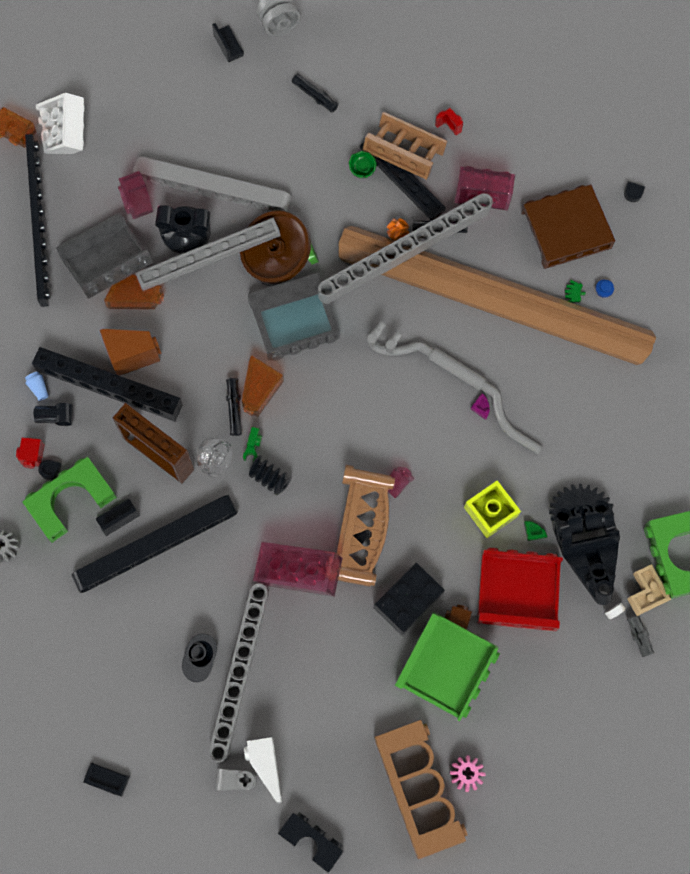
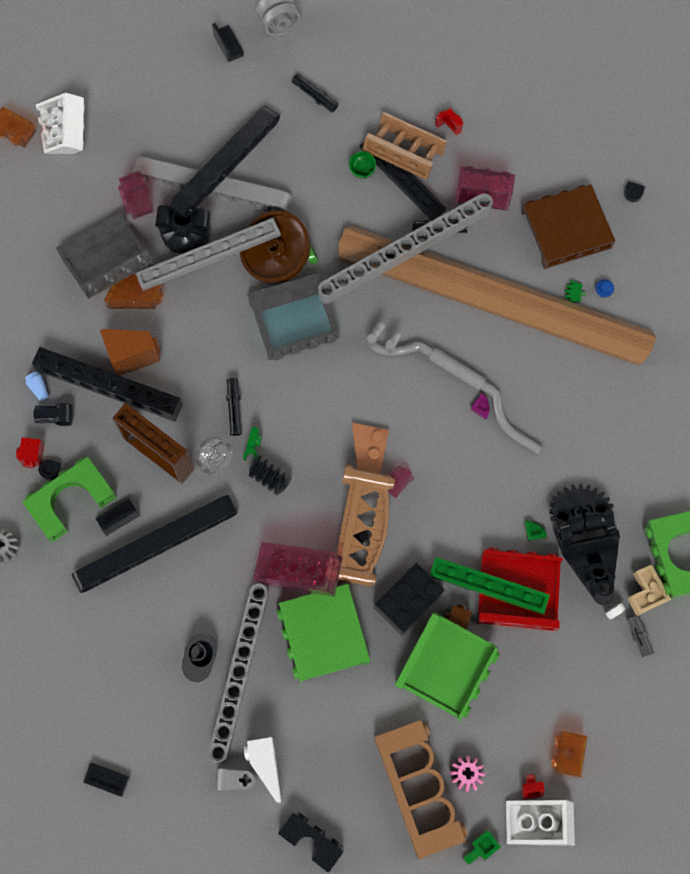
(38, 225): black plate -> none
(224, 162): none -> black beam
(259, 386): clear orange slope -> none
(323, 633): none -> bright green panel
(369, 447): none -> nougat wing
(397, 229): orange gear -> none
(483, 846): none -> green plate
(489, 585): none -> green plate
(492, 509): neon yellow brick -> none
(532, 788): none -> red tile
(540, 822): none -> white slope
(574, 765): none -> clear orange brick

